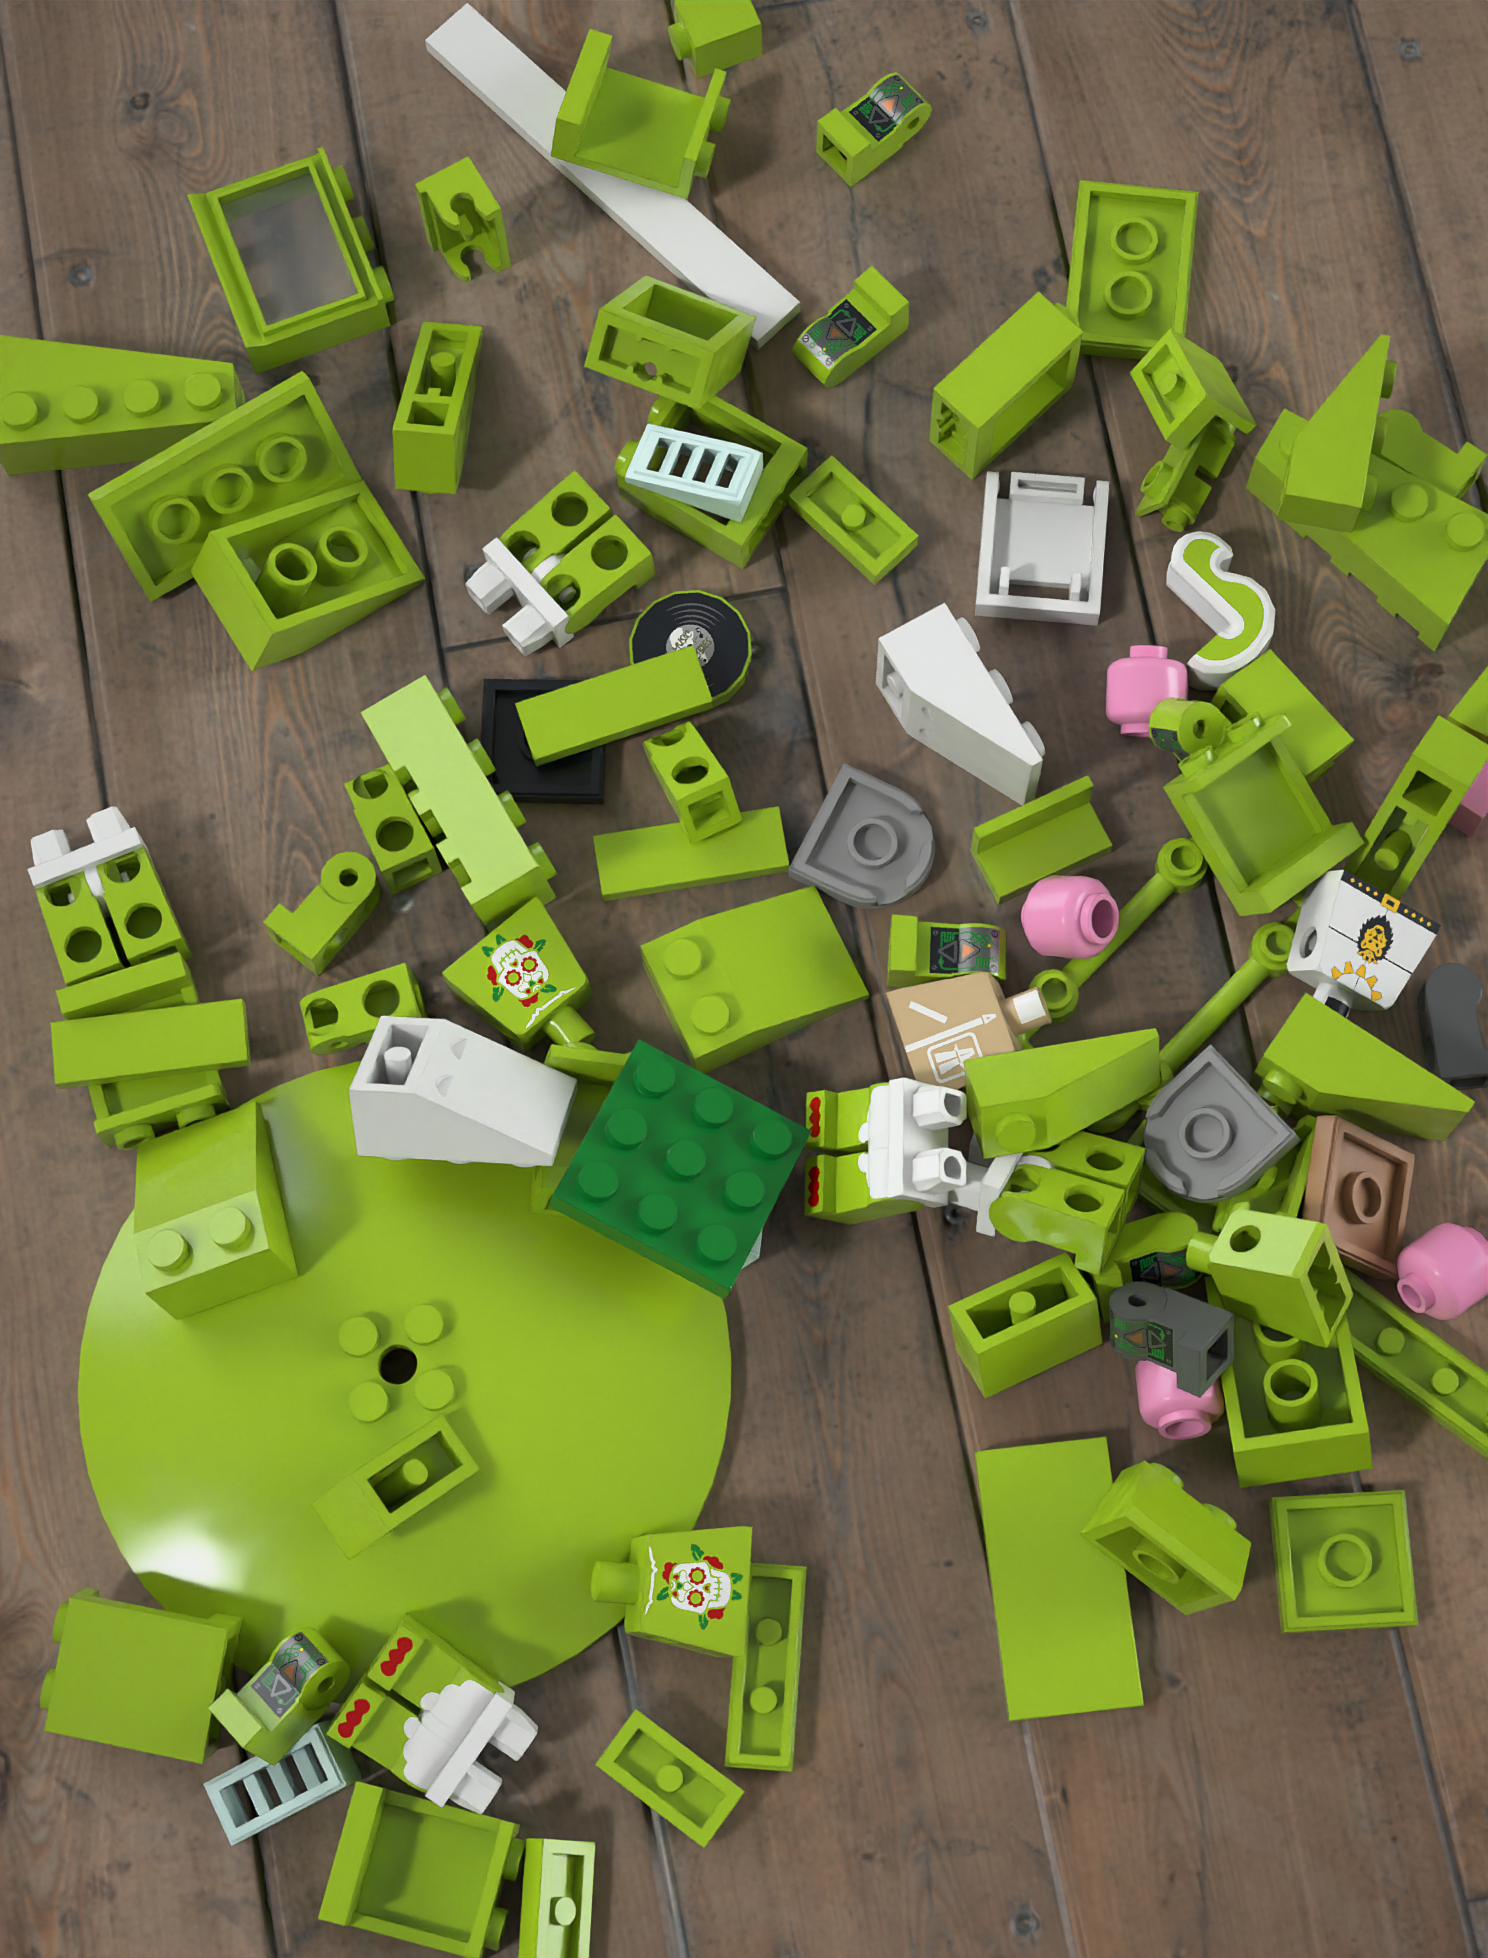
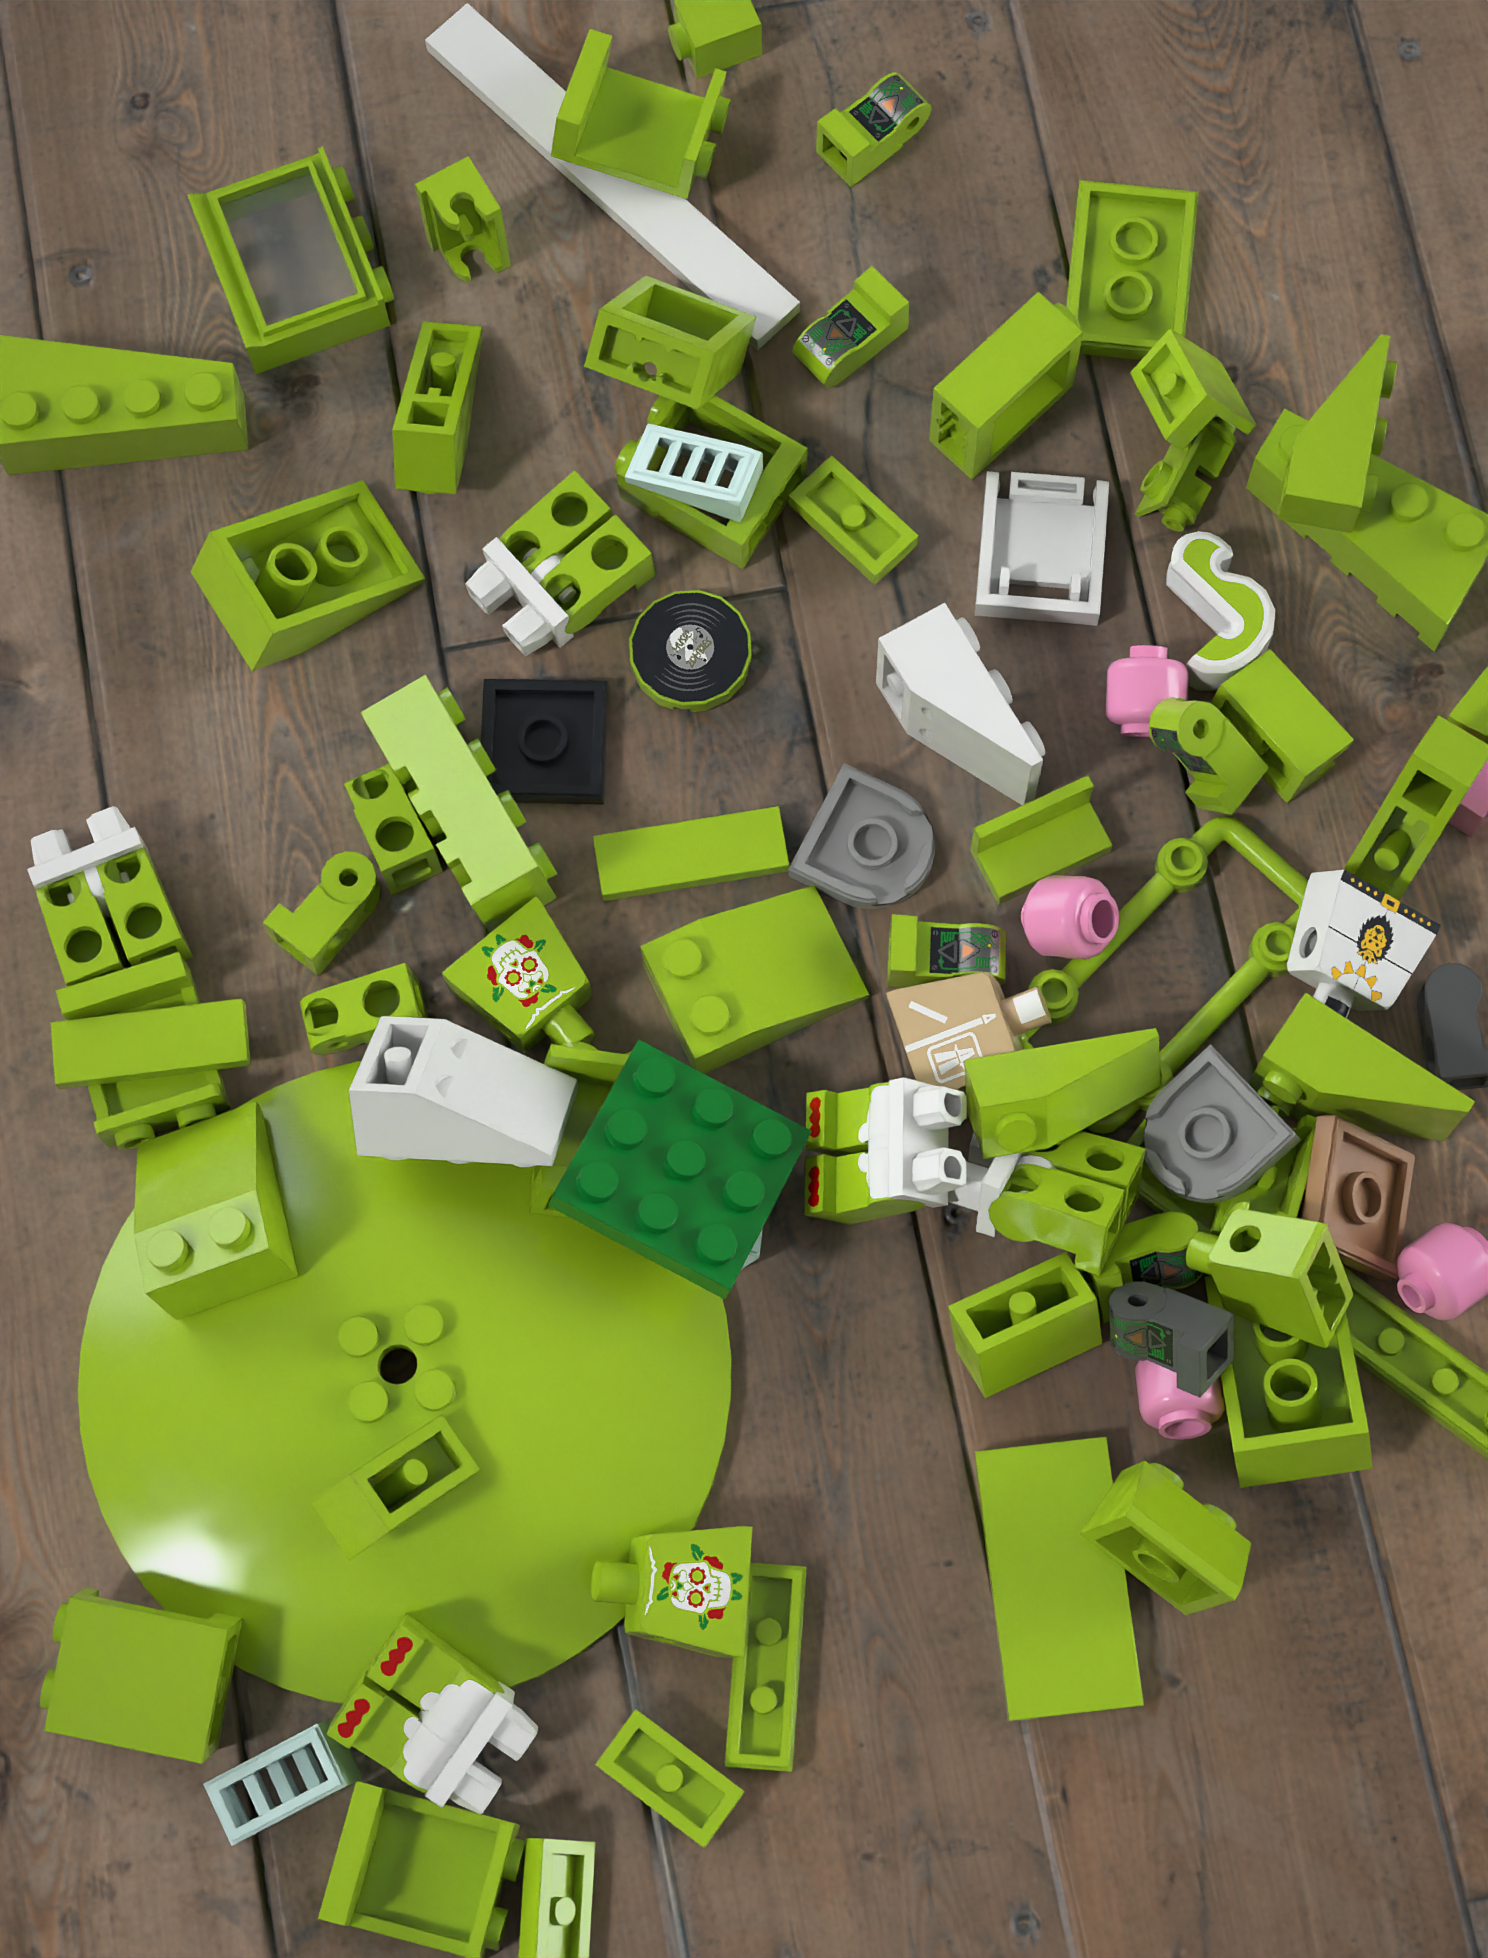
(227, 472): lime plate -> none
(284, 1695): lime leg -> none
(614, 705): lime tile -> none
(693, 782): lime leg -> none
(1257, 816): lime panel -> none
(1343, 1562): lime tile -> none
(1428, 459): lime leg -> none

